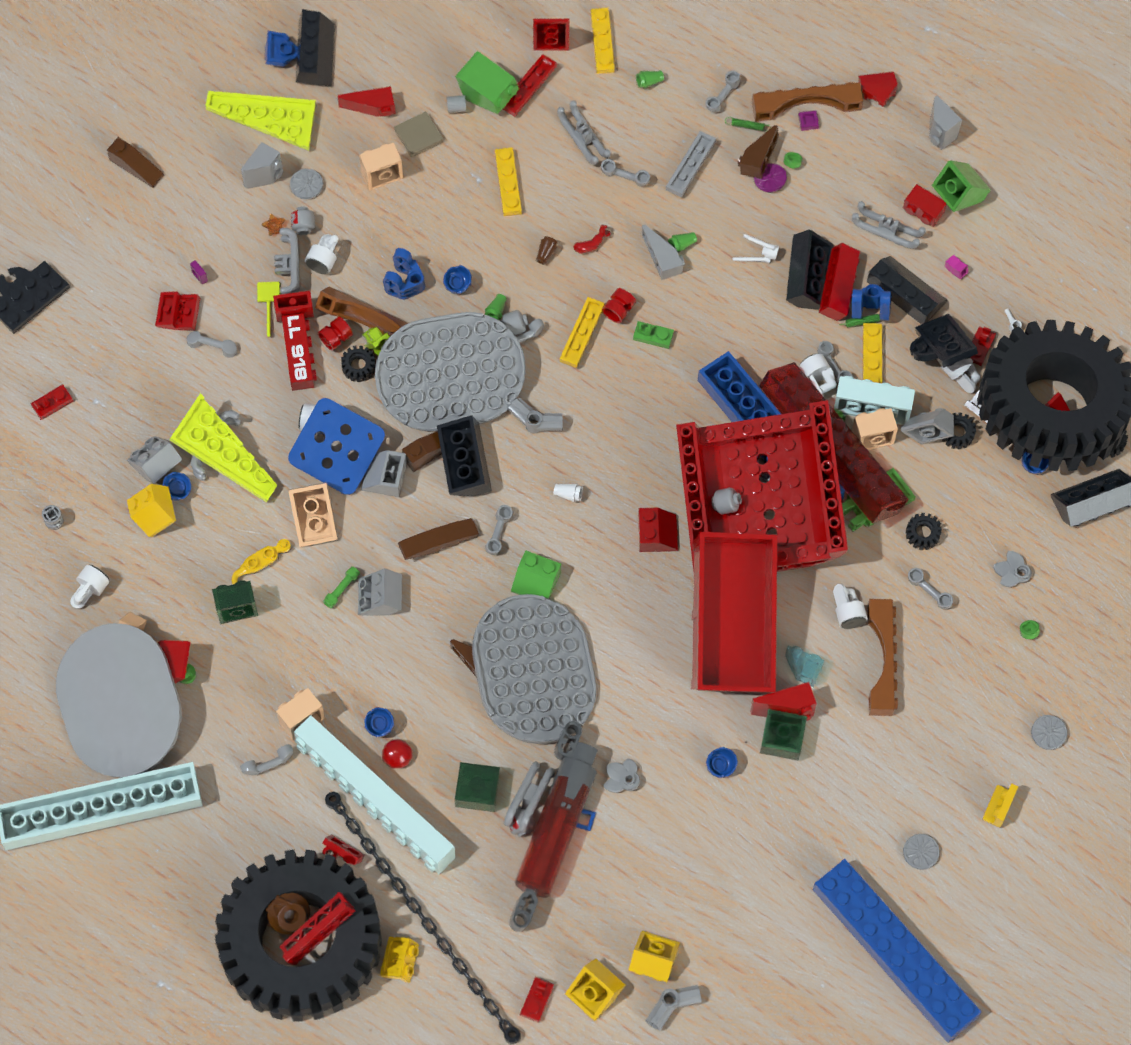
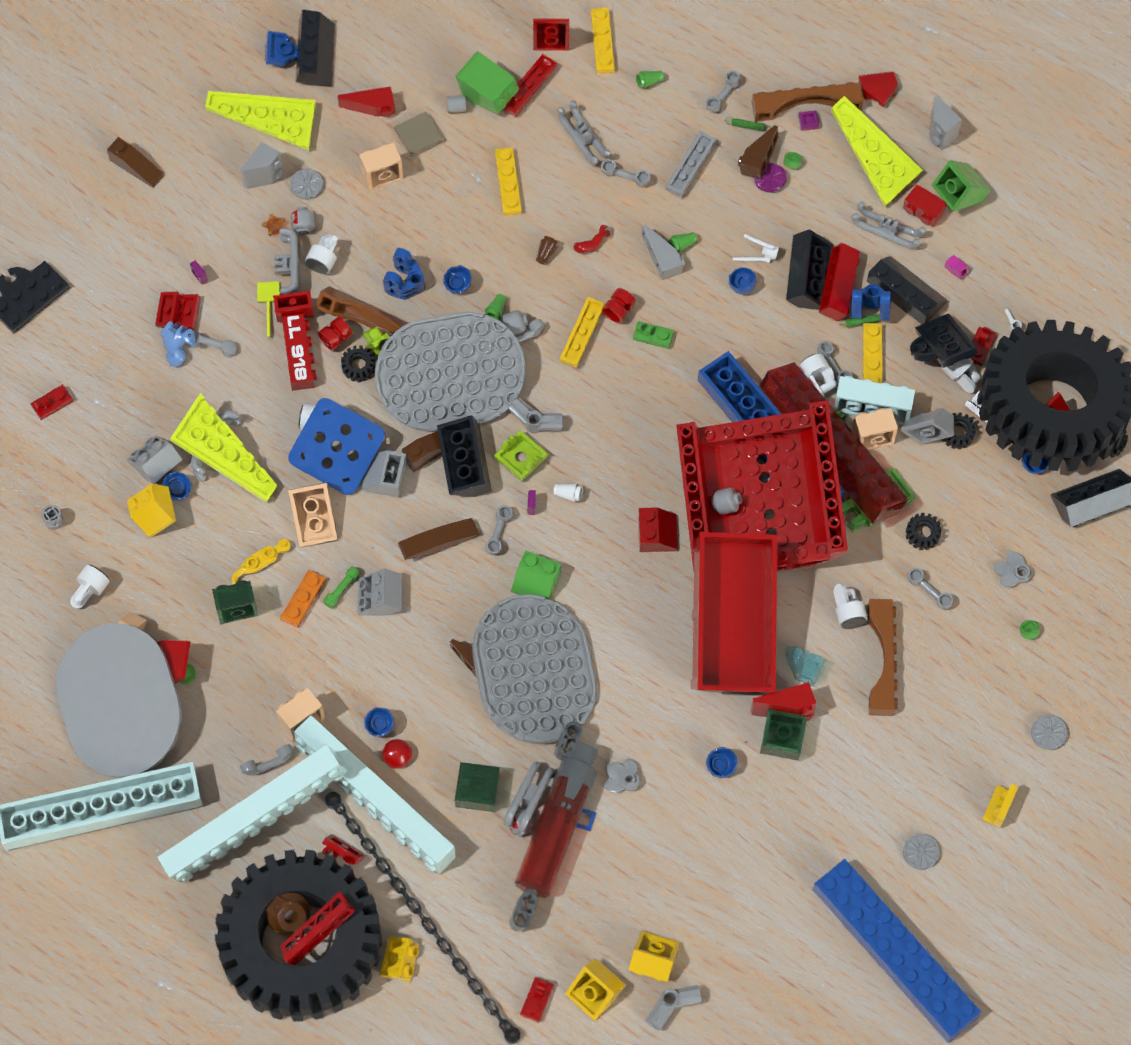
(174, 339): none -> medium blue animal
(252, 814): none -> light aqua brick
(303, 598): none -> orange plate
(514, 445): none -> lime piece
(531, 502): none -> magenta tile
(742, 280): none -> blue hair
(879, 156): none -> neon yellow wing

